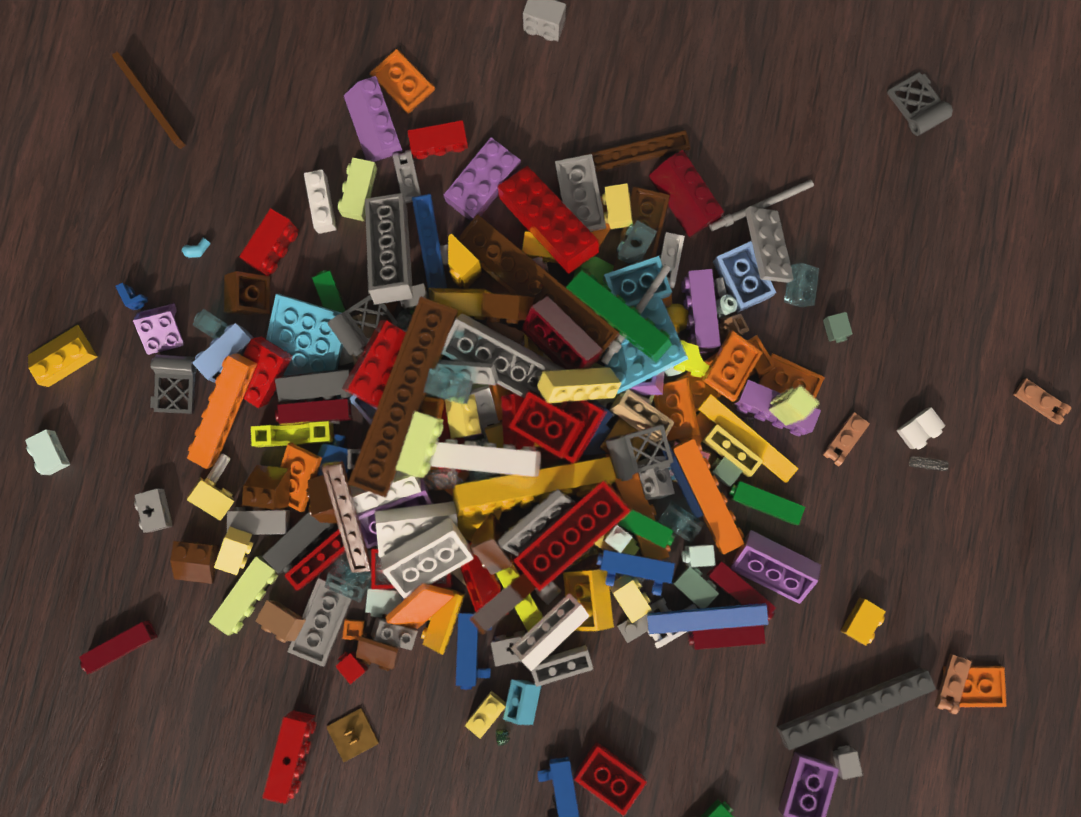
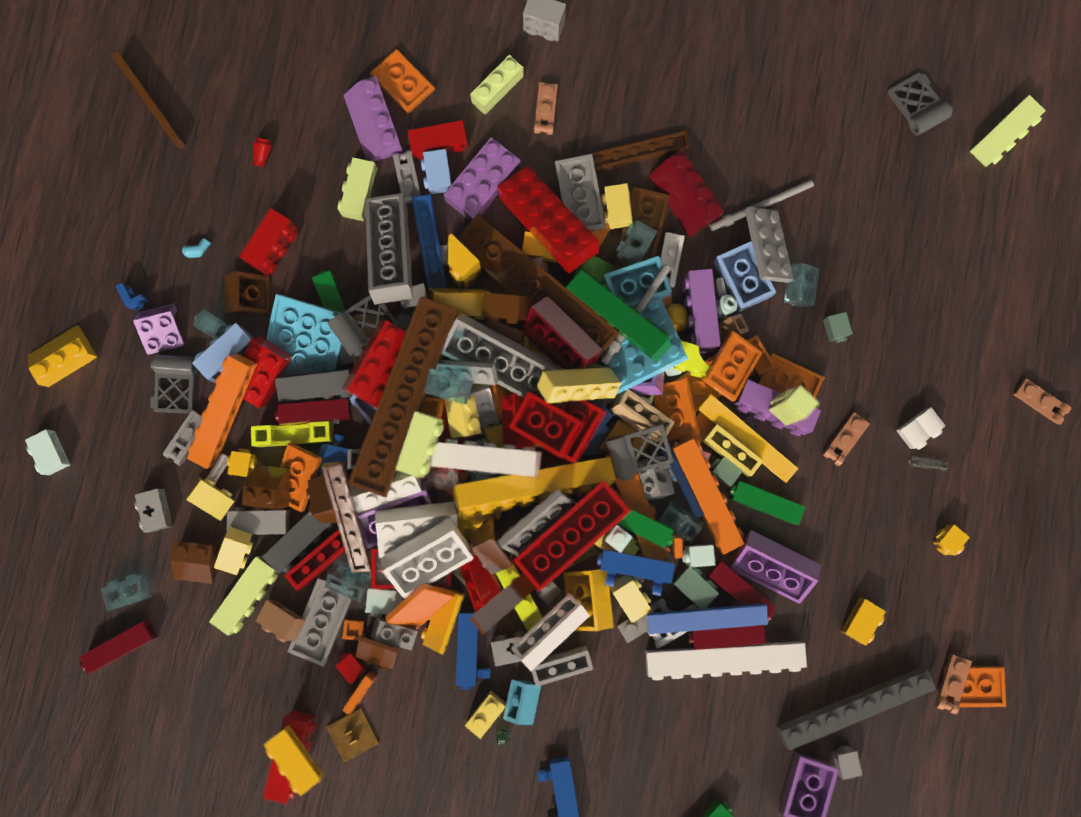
(126, 594): none -> clear light blue brick
(183, 438): none -> light grey plate
(241, 463): none -> yellow brick
(261, 151): none -> red cone
(293, 761): none -> yellow brick
(320, 201): white brick -> none
(360, 692): none -> orange tile
(437, 171): none -> light blue brick
(497, 84): none -> yellowish green brick
(545, 108): none -> nougat plate
(610, 778): red brick -> none
(676, 546): none -> orange tile
(726, 659): none -> white brick
(950, 540): none -> yellow brick
(1007, 131): none -> yellowish green brick

